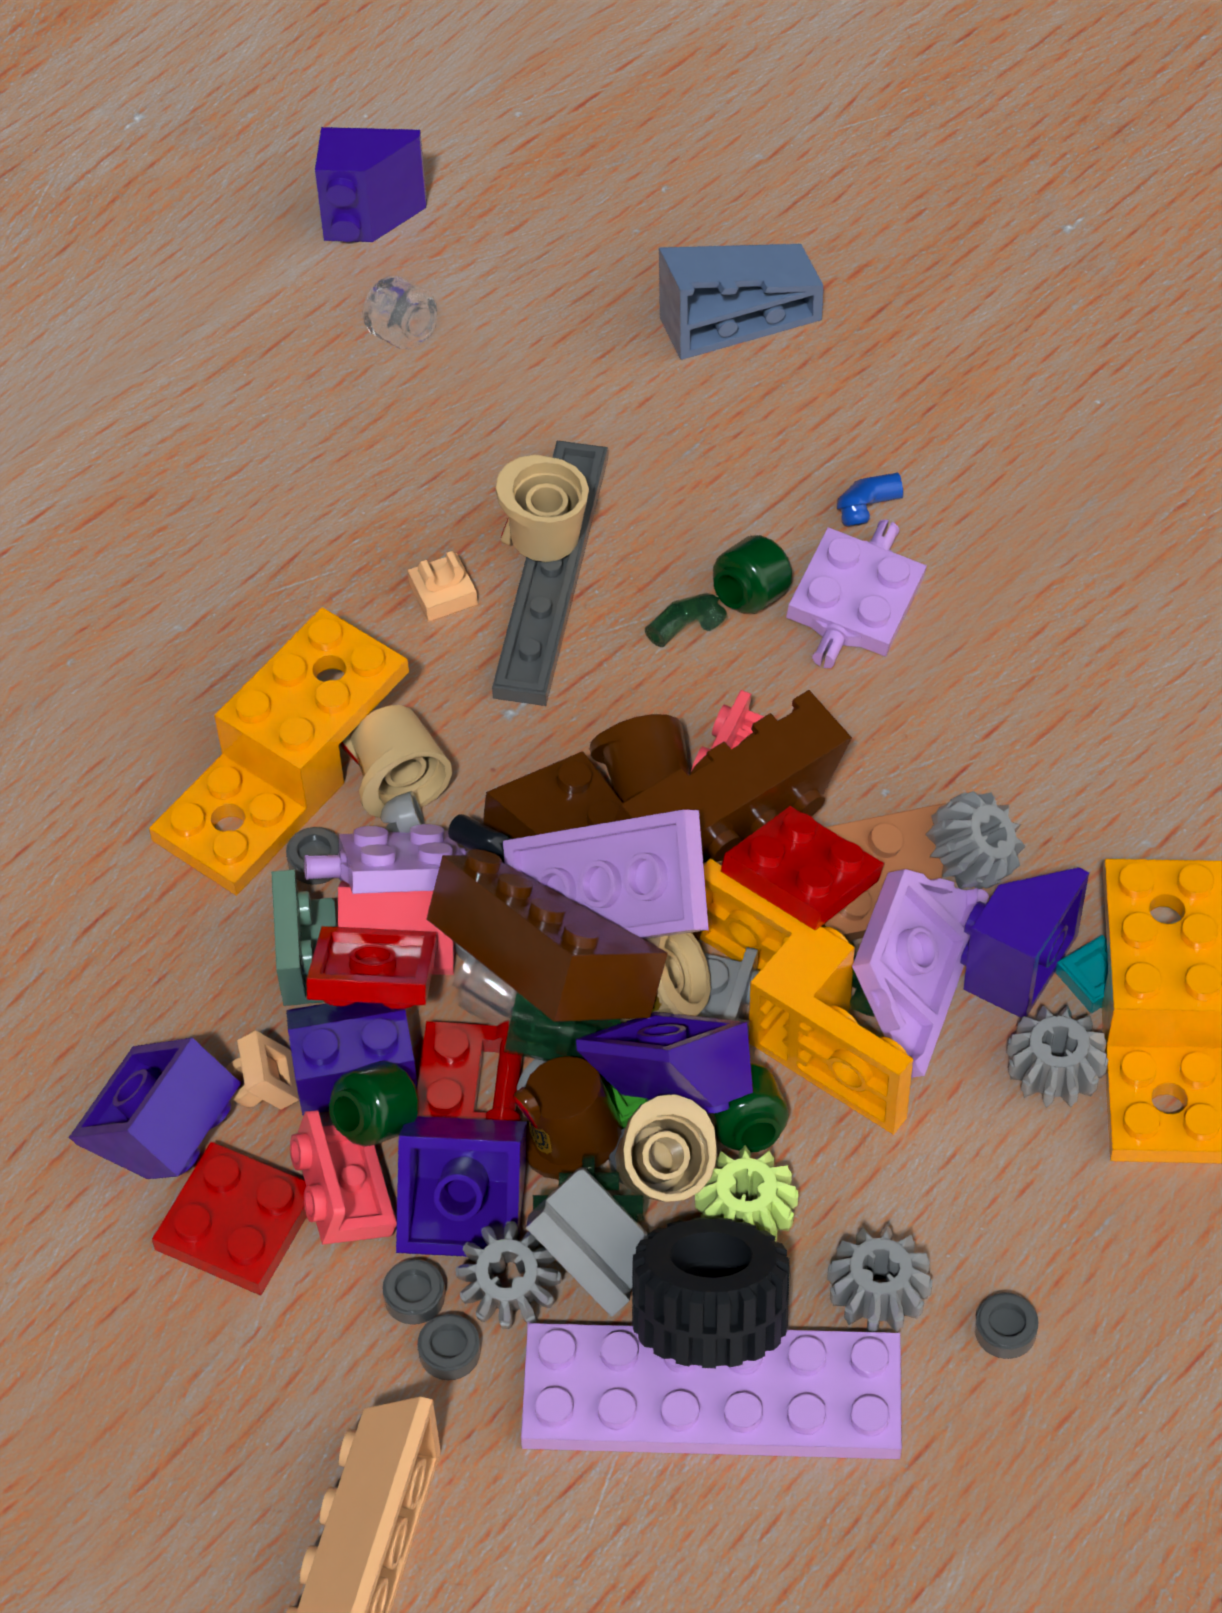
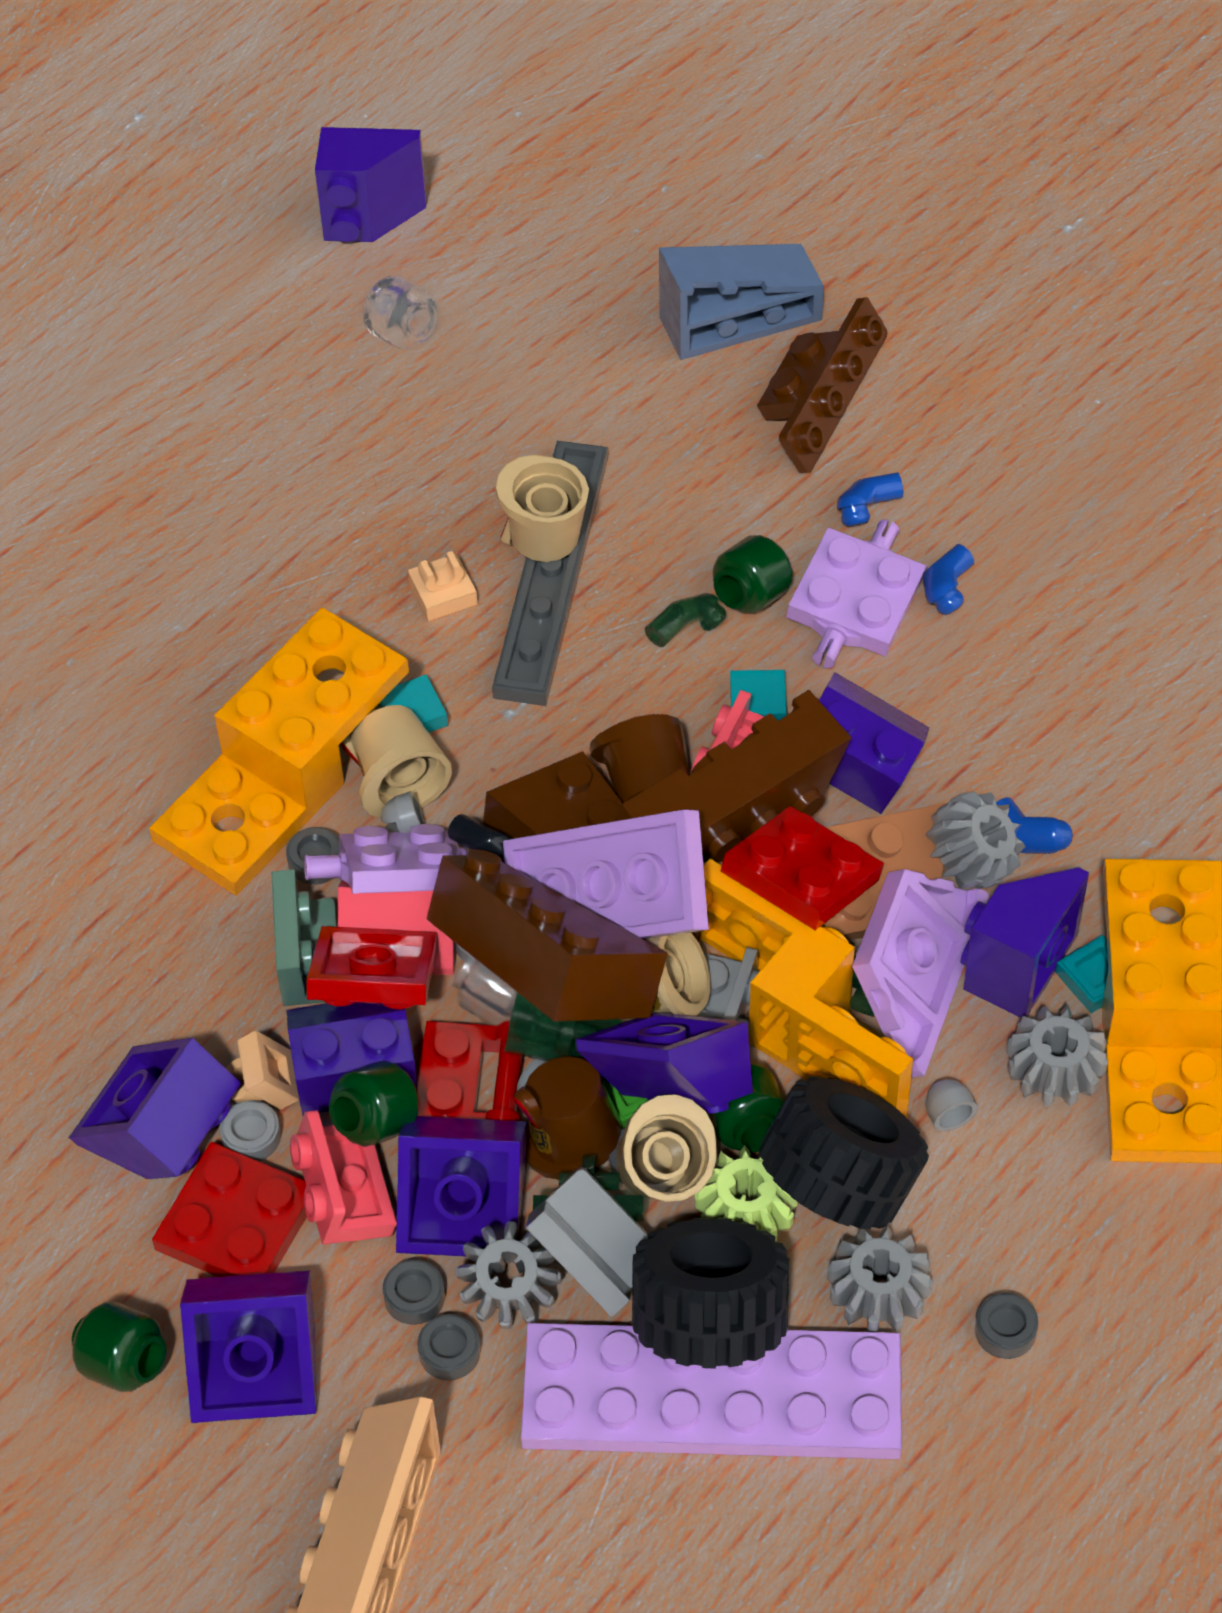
(118, 1347): none -> dark green head
(249, 1346): none -> dark purple slope
(251, 1130): none -> light grey tile
(422, 700): none -> teal tile
(766, 688): none -> teal tile
(820, 381): none -> reddish brown bracket
(843, 1152): none -> black tyre
(881, 743): none -> dark purple slope
(942, 576): none -> blue arm
(950, 1105): none -> light grey hinge
(1039, 834): none -> blue arm

